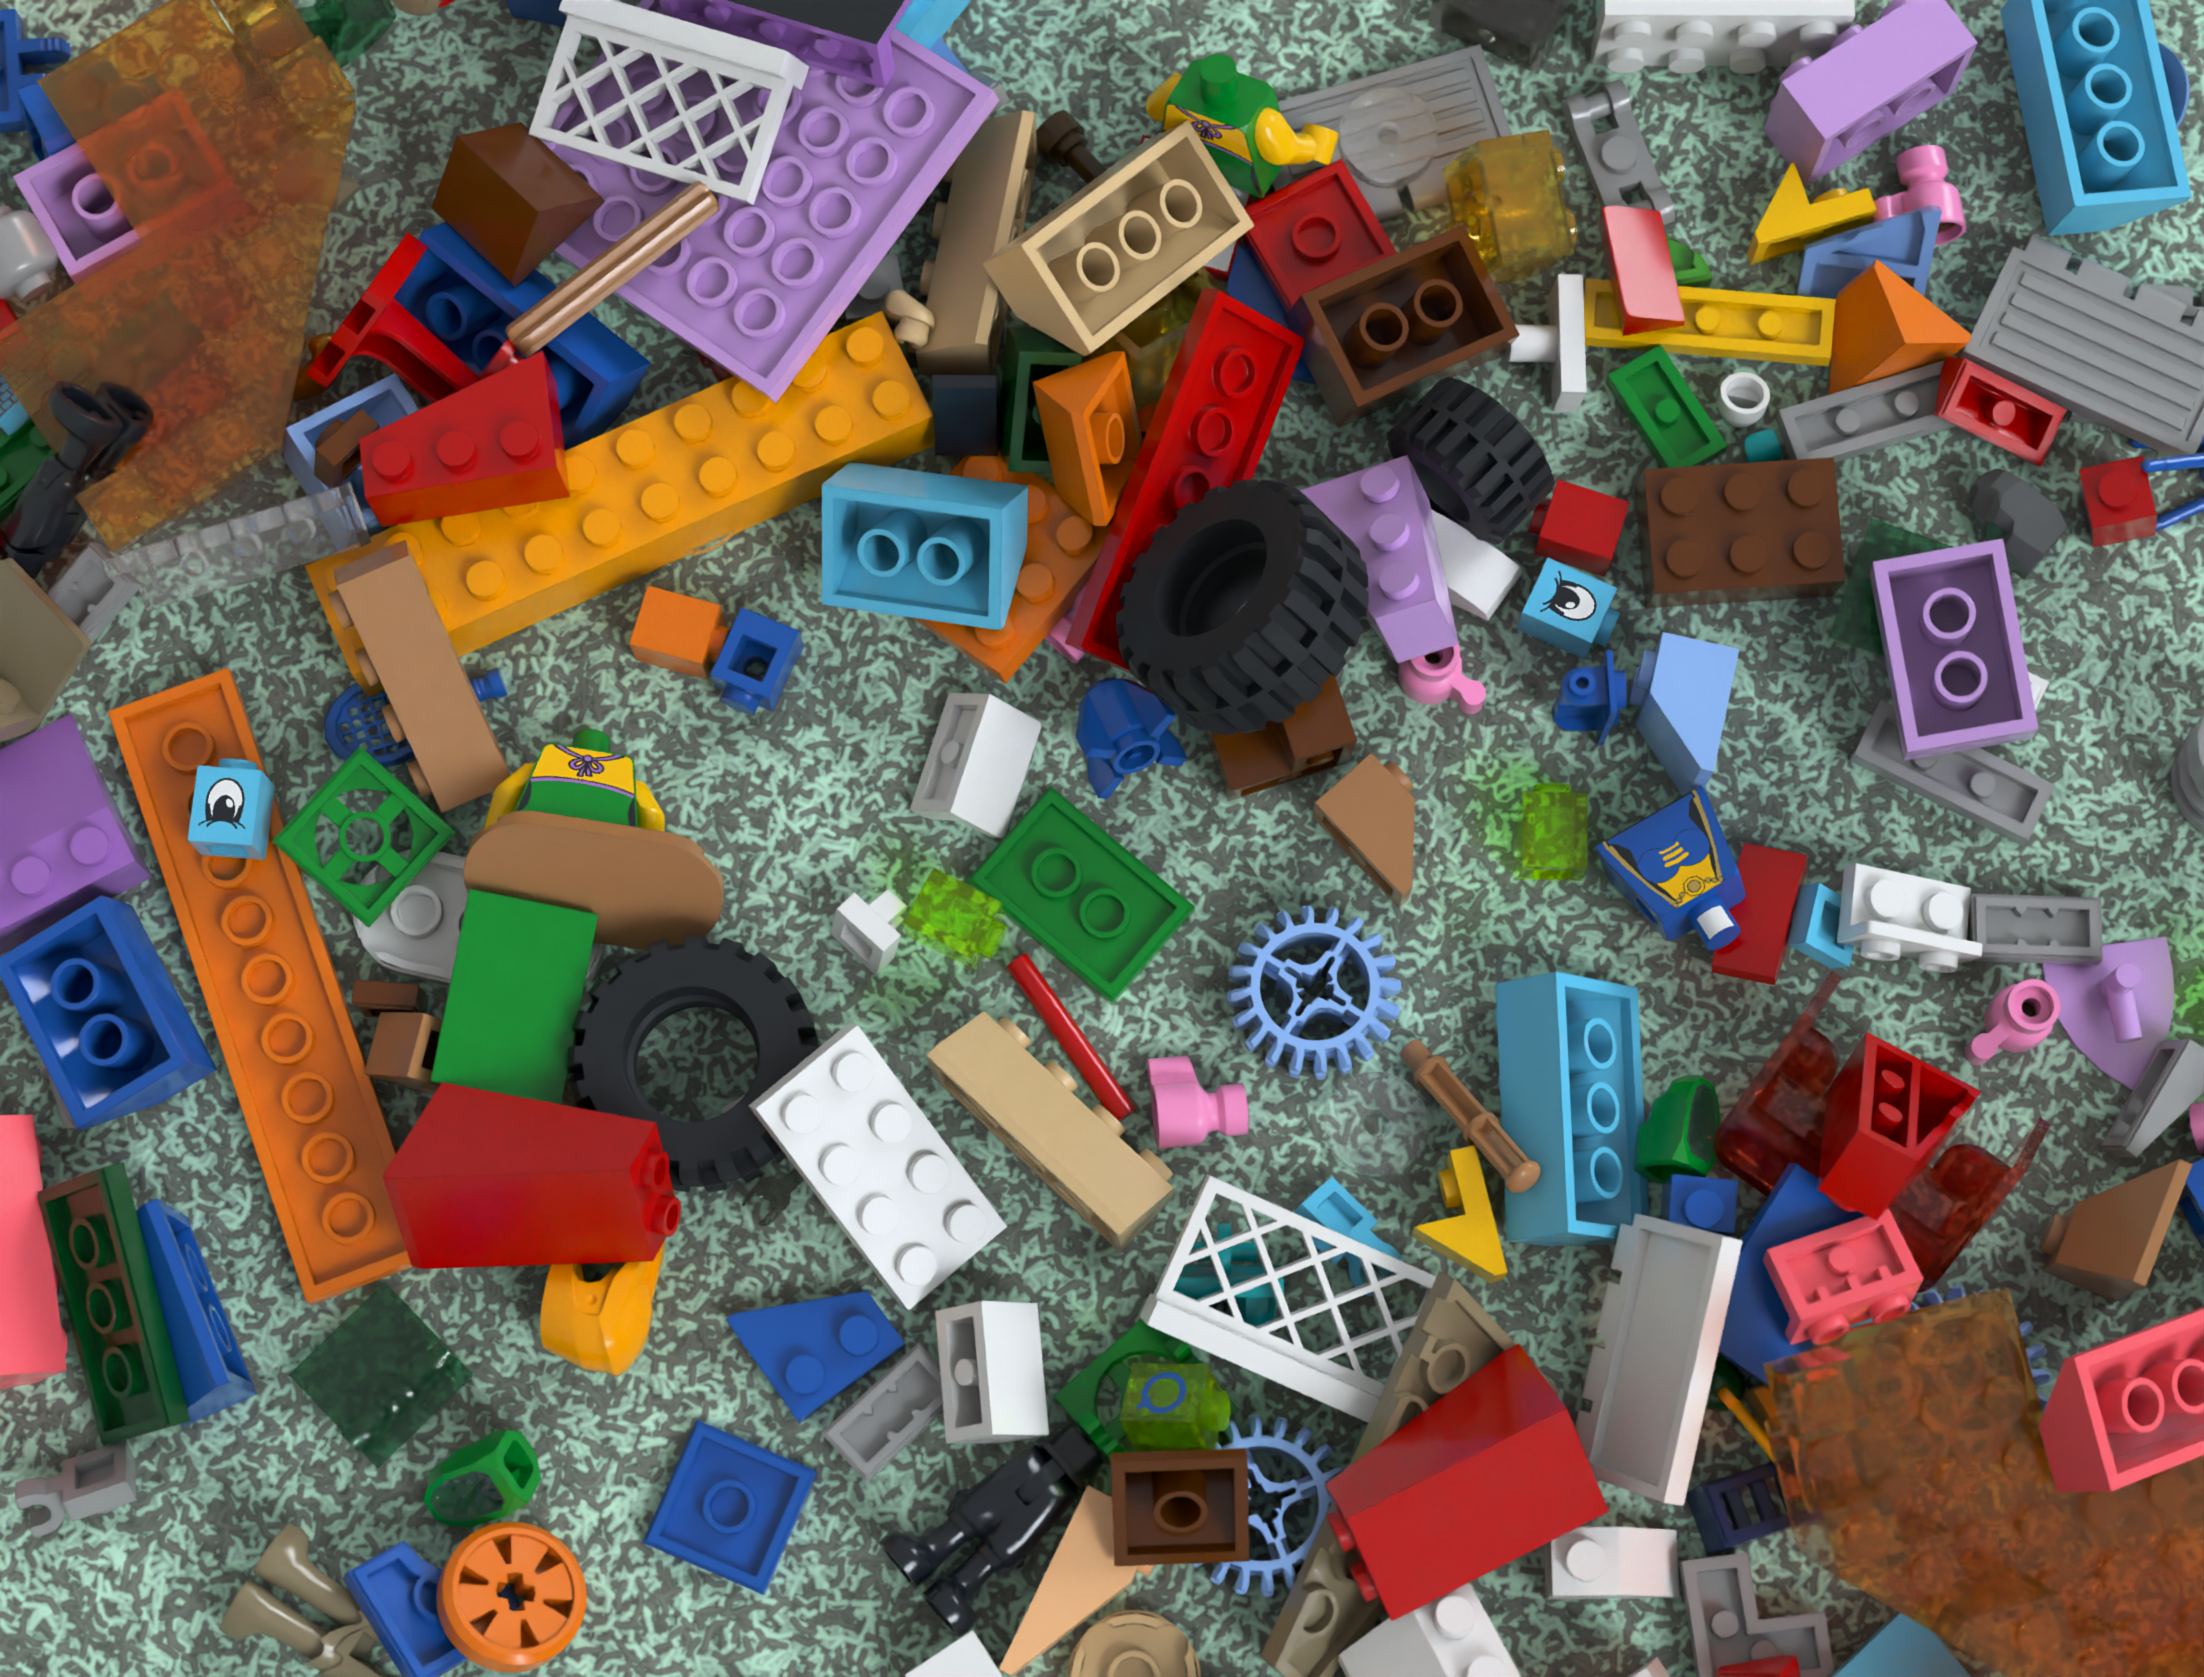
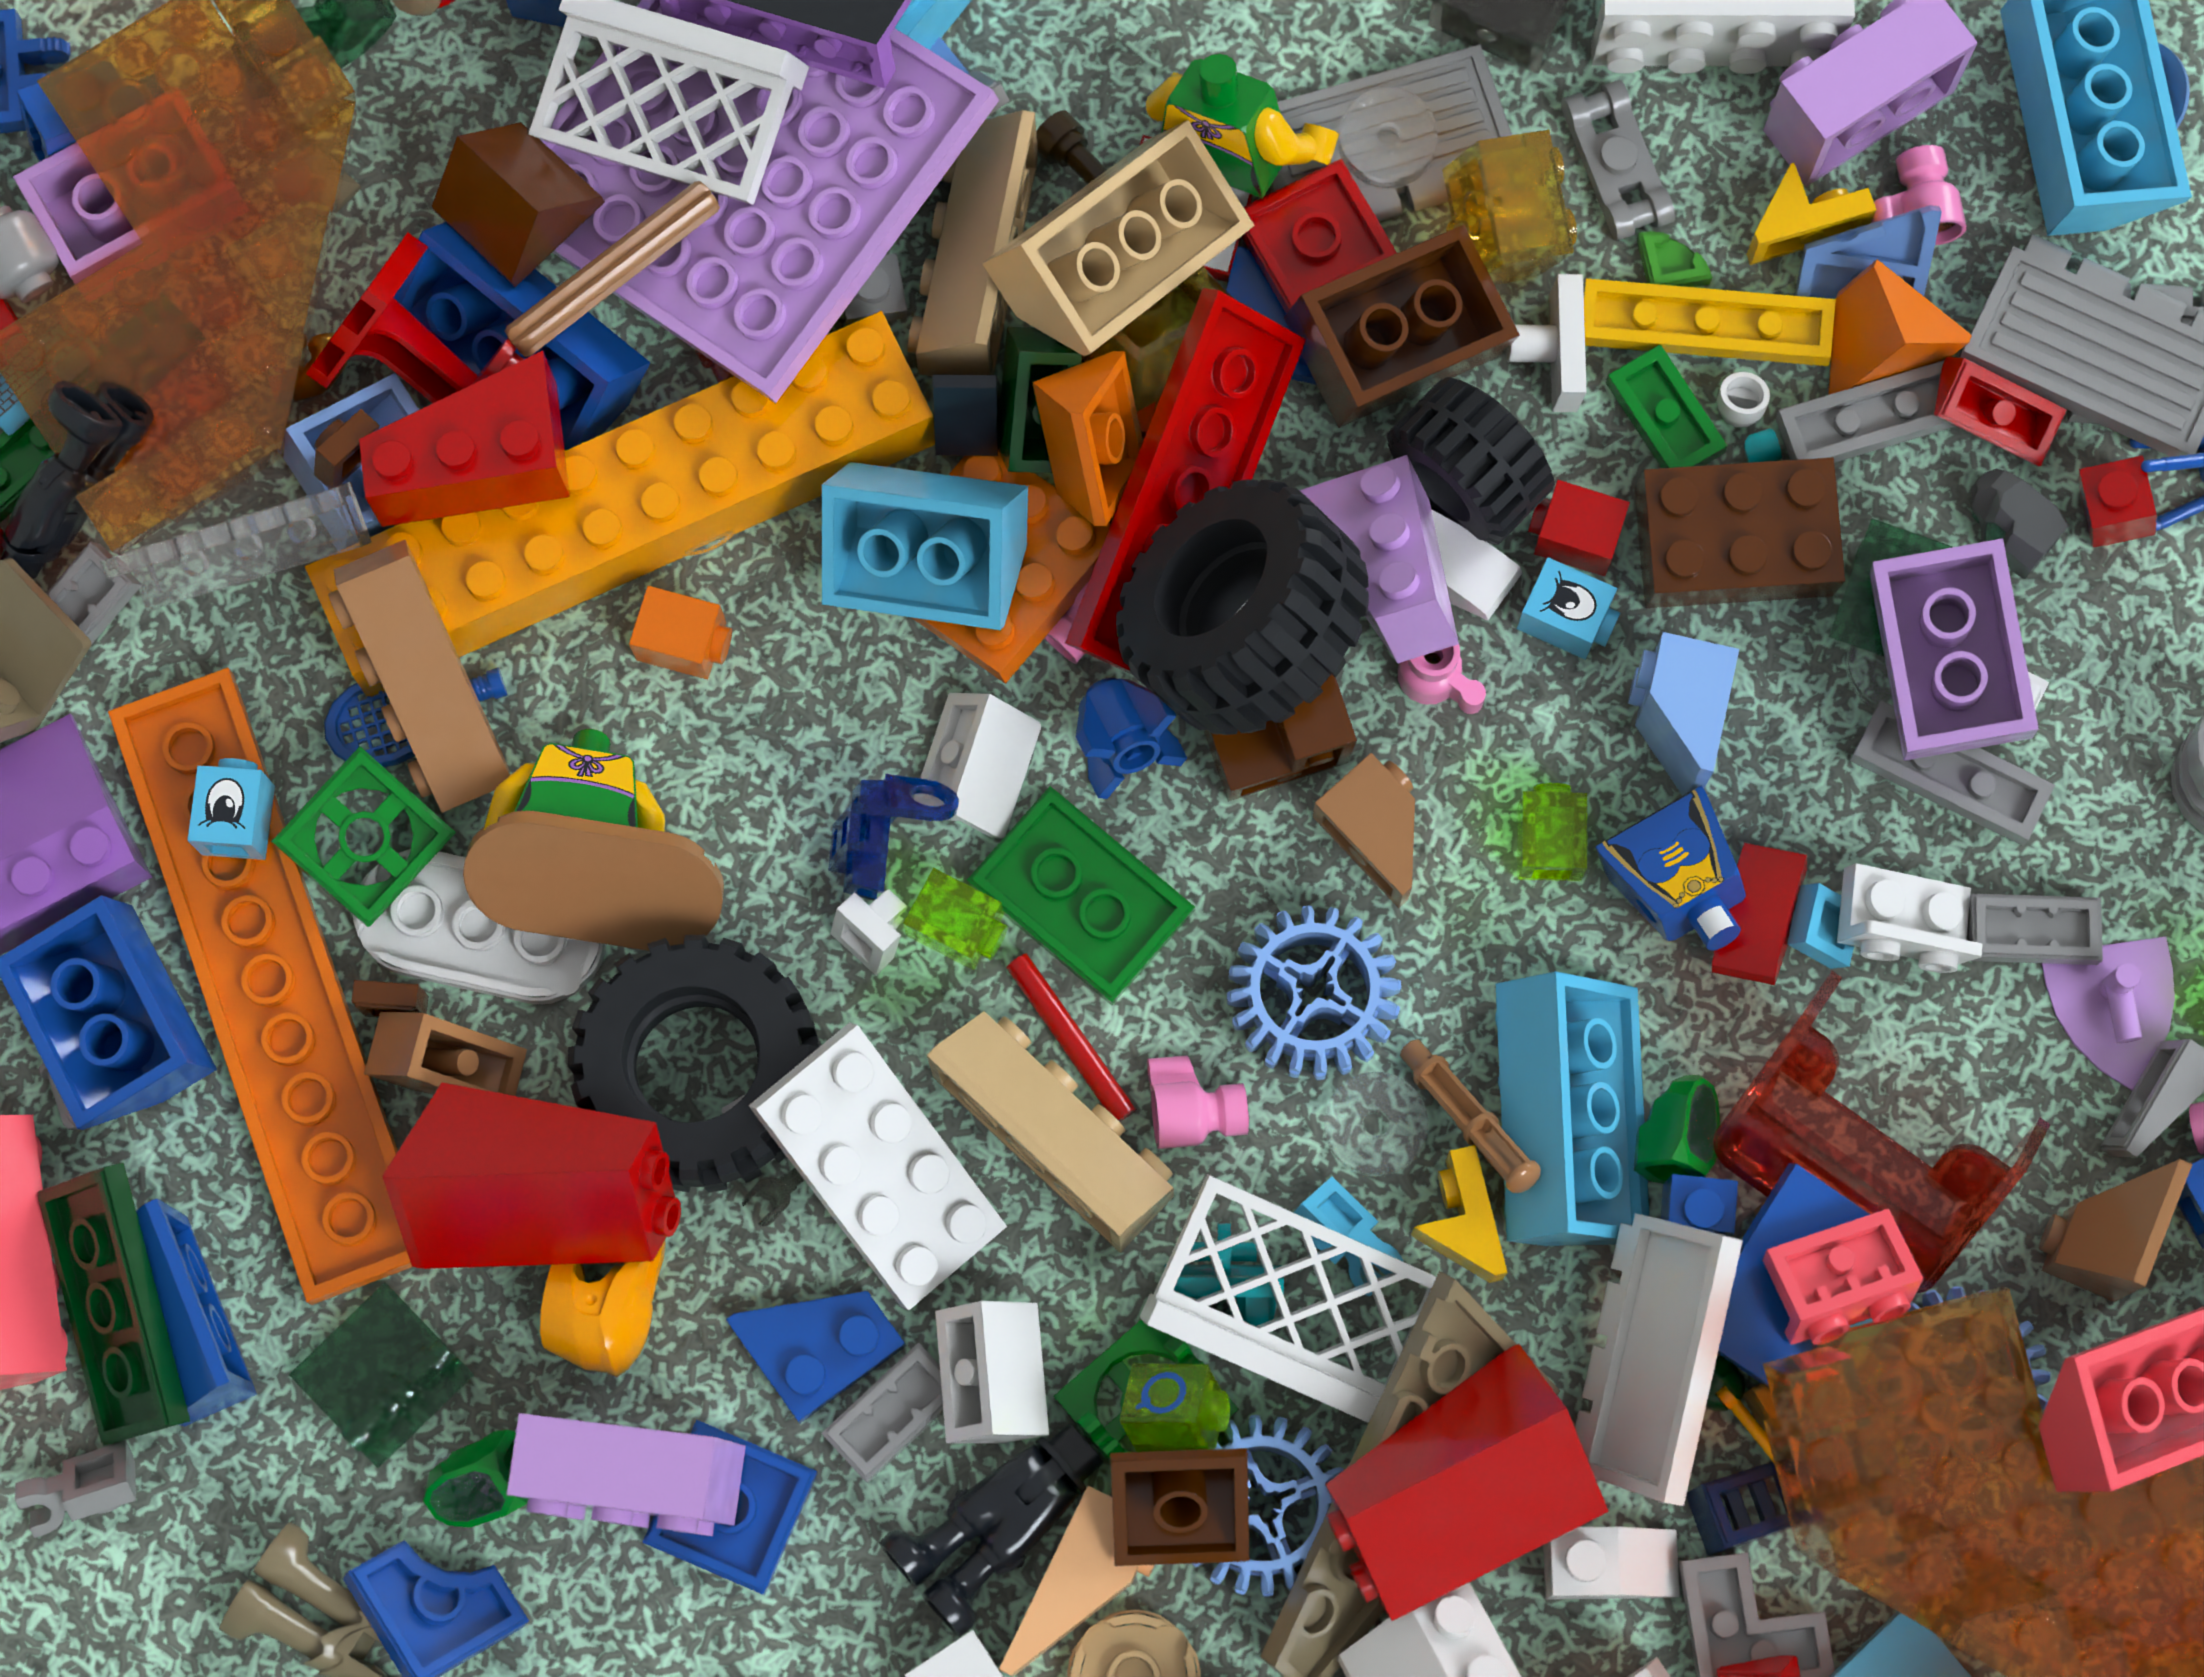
(483, 1624): orange wheel -> none
(514, 997): green tile -> none
(625, 1474): none -> lavender brick
(752, 641): blue brick -> none
(863, 829): none -> clear blue piece
(907, 317): tan arm -> none
(1591, 699): blue hinge -> none
(1640, 269): slope -> none
(1885, 1125): red wedge -> none
(2015, 1020): bright pink piece -> none

